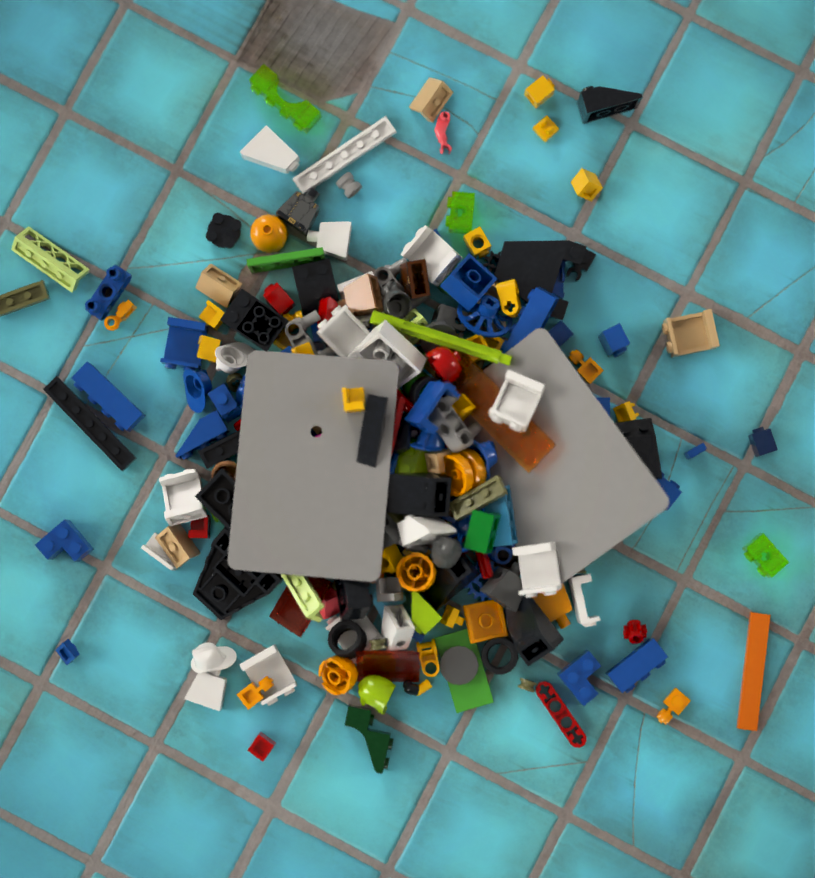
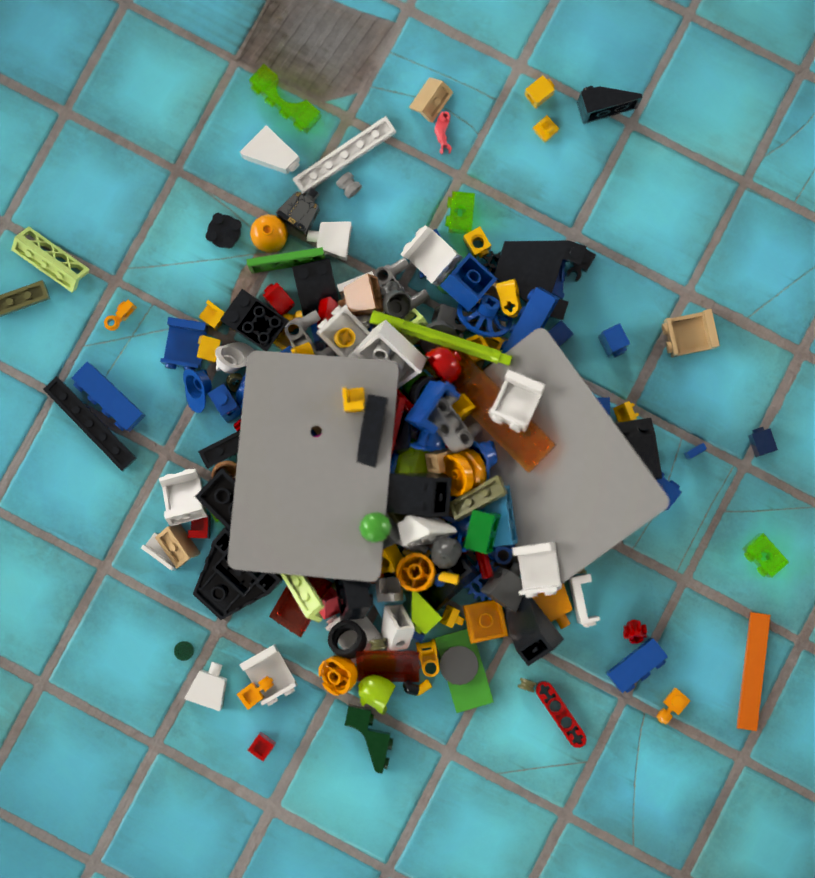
(64, 537): blue brick -> none
(67, 652): blue plate -> none
(99, 304): blue piece -> none
(184, 650): none -> clear green tile
(206, 430): blue slope -> none
(209, 658): white piece -> none
(218, 285): tan panel -> none
(344, 337): none -> yellow wheel
(375, 527): none -> bright green hair
(414, 278): reddish brown torso -> none
(443, 577): none -> yellow arm
(499, 670): black tyre -> none
(575, 676): blue brick -> none
(586, 184): yellow panel -> none
(589, 369): light orange plate -> none

